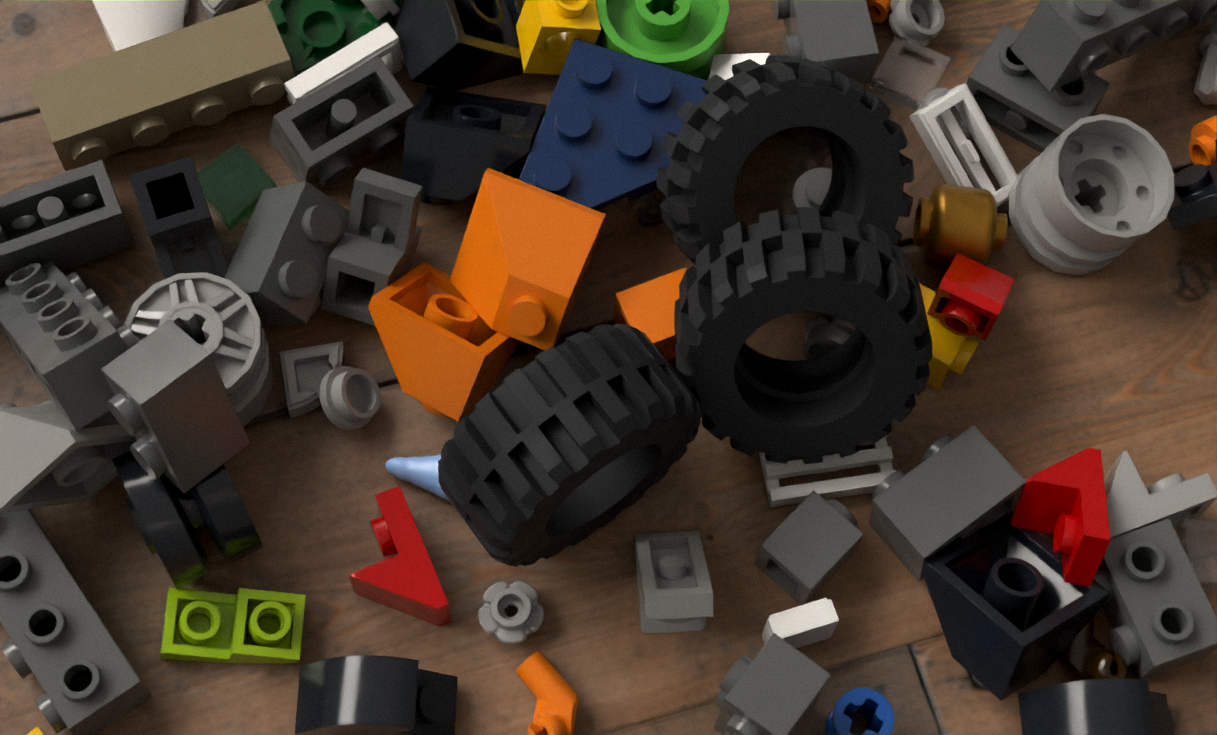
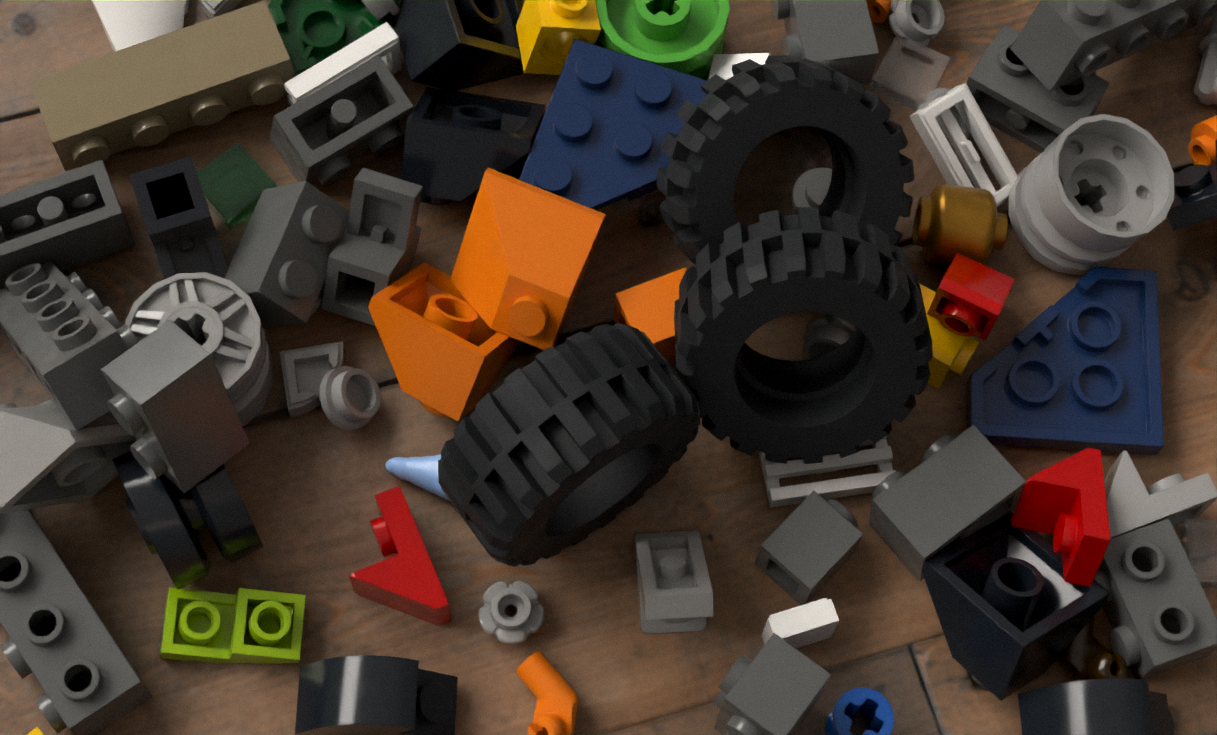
(1079, 372): none -> dark blue plate

